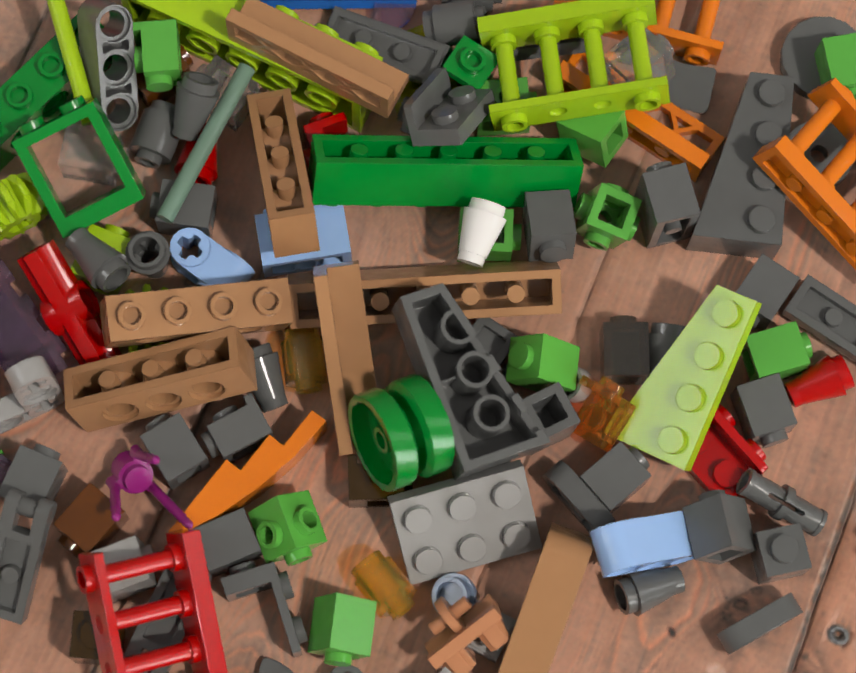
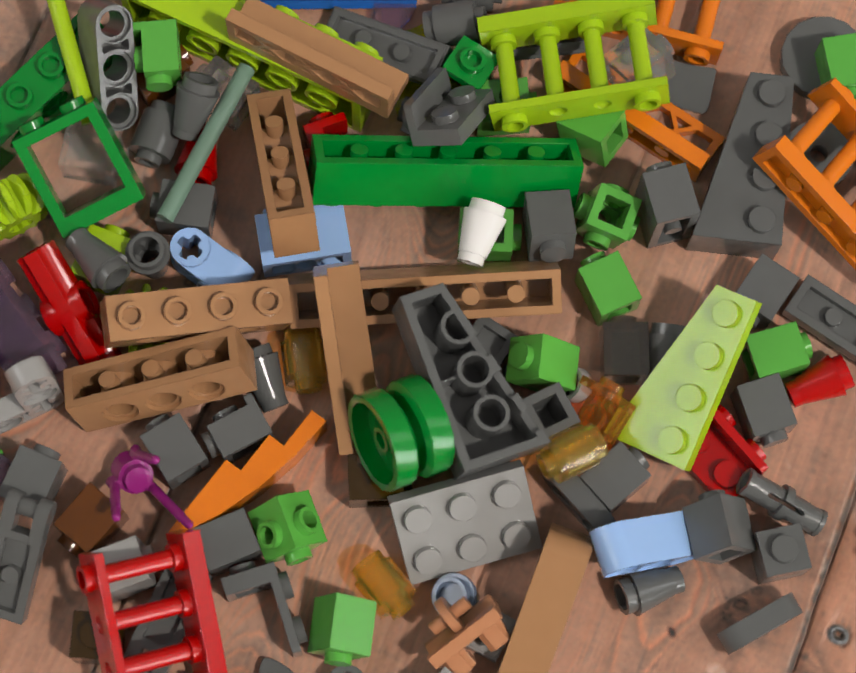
(572, 452): none -> clear yellow brick
(607, 286): none -> bright green brick

